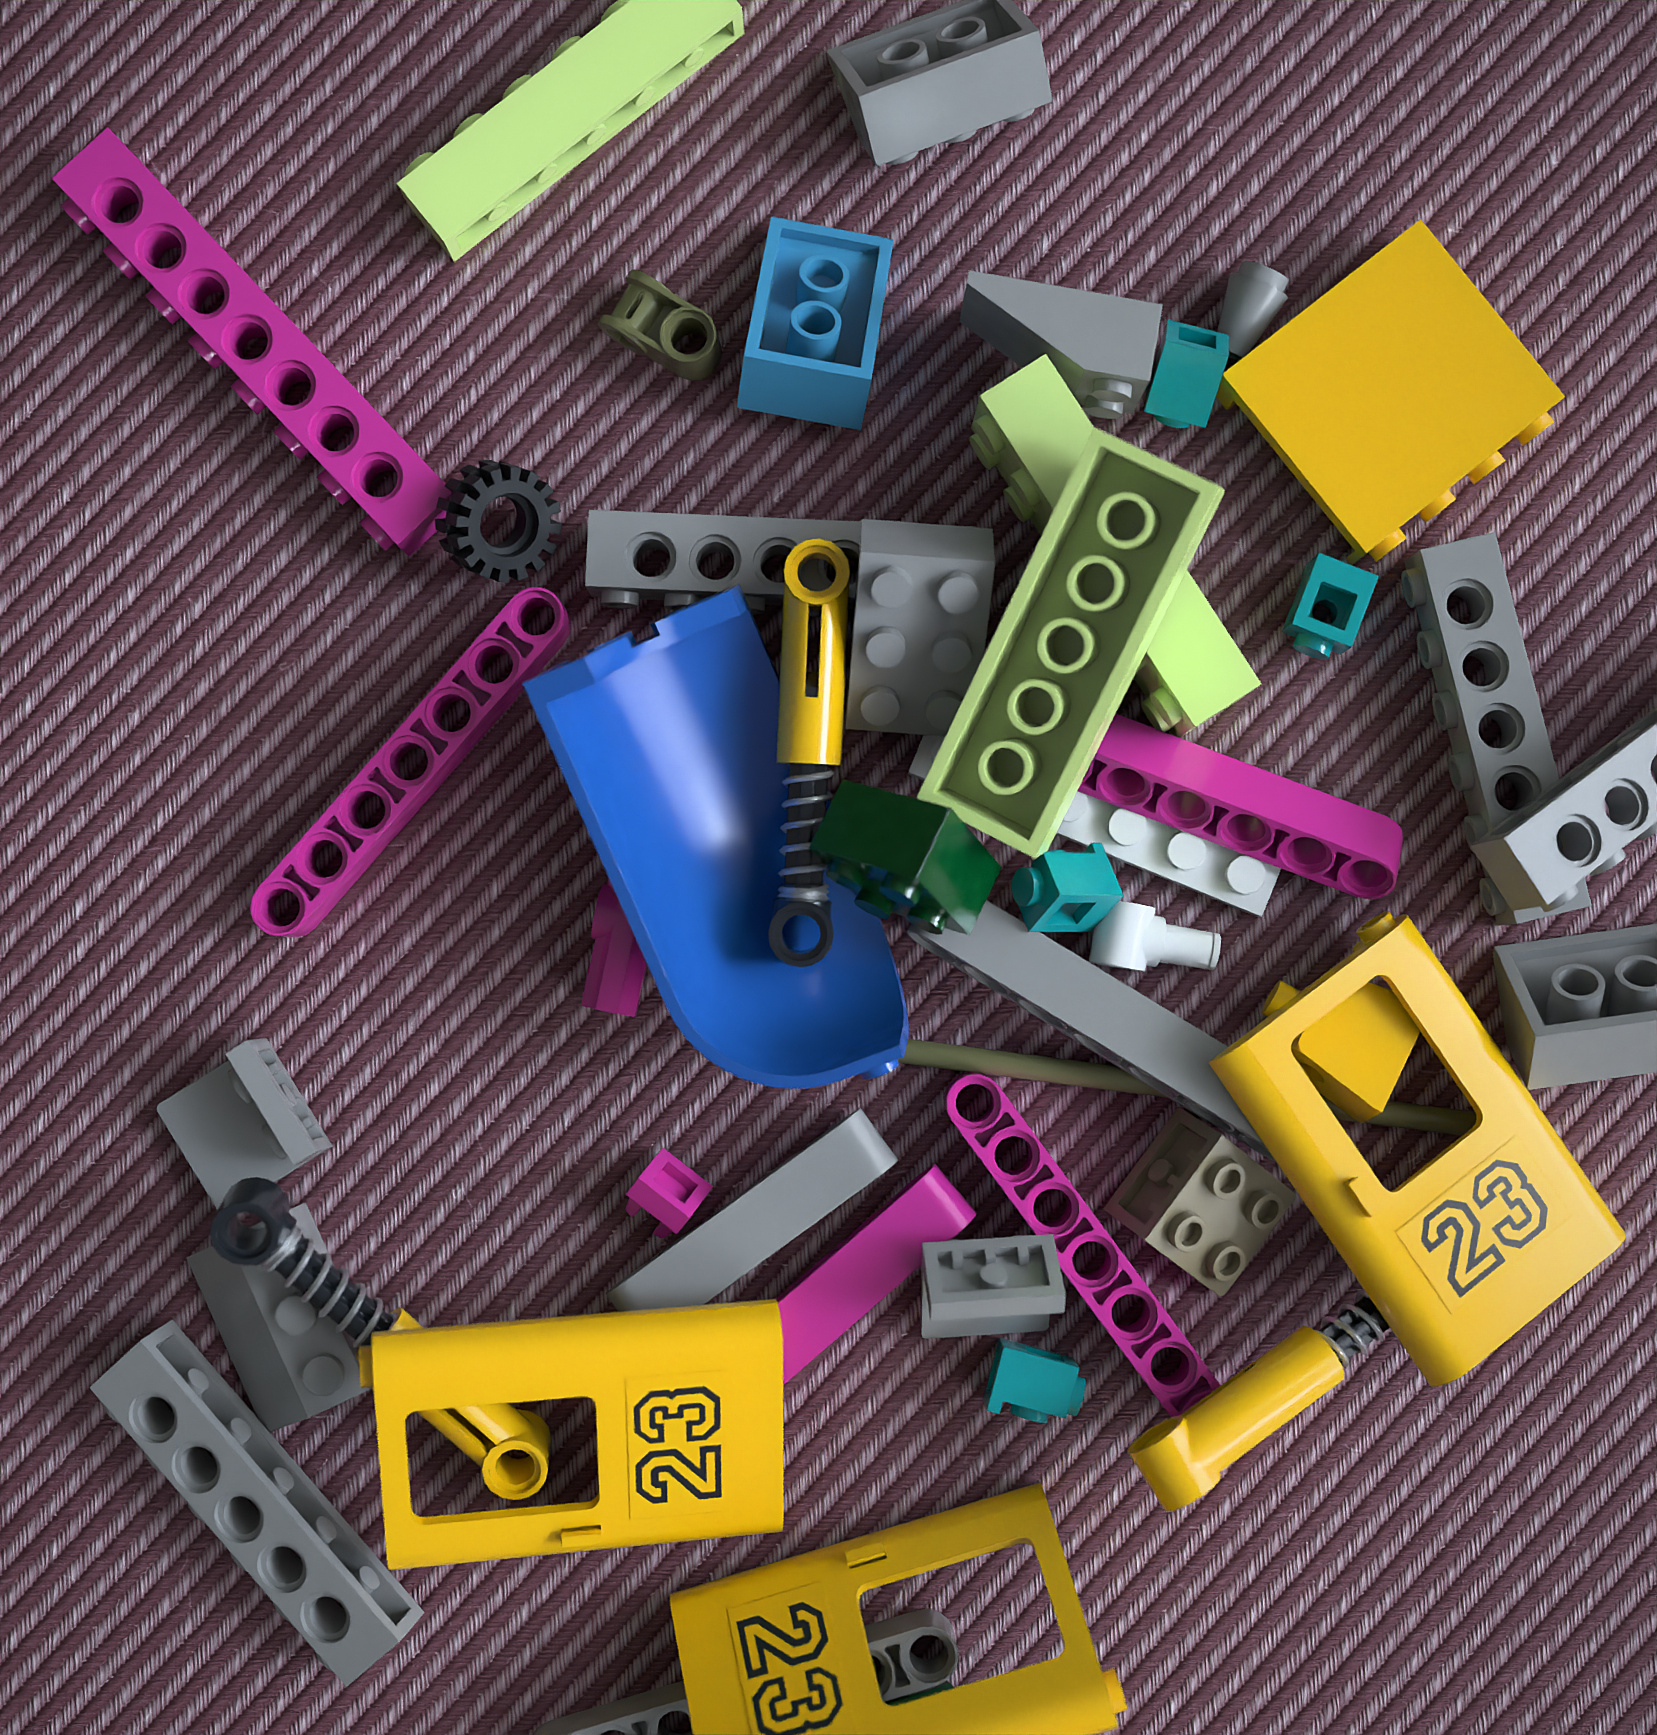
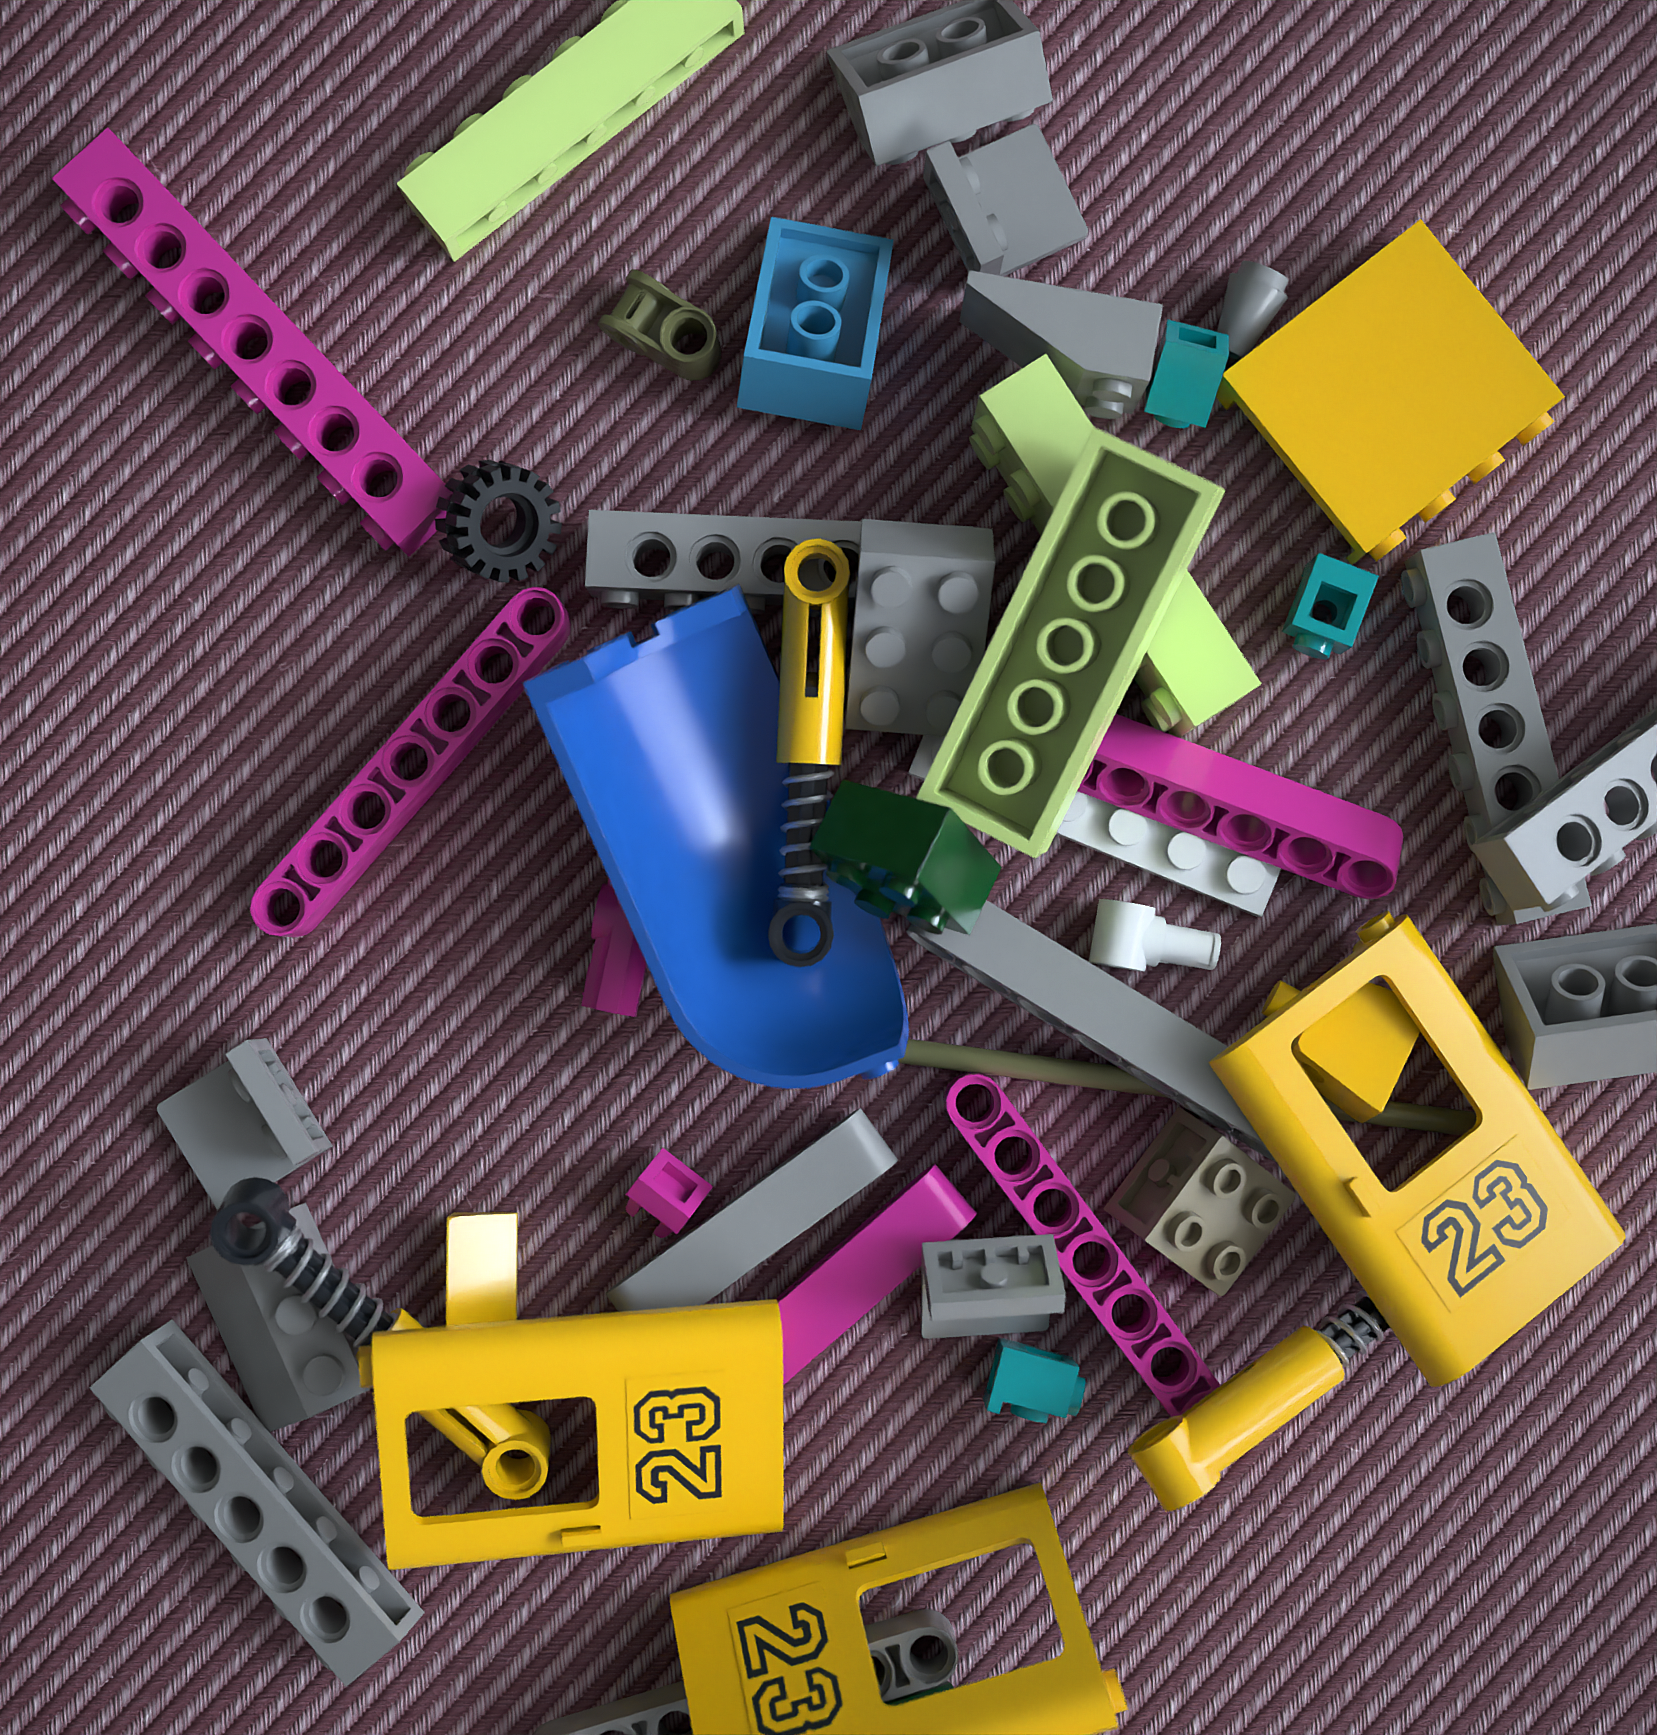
(481, 1267): none -> slope
(1004, 202): none -> light grey bracket
(1066, 890): teal brick -> none

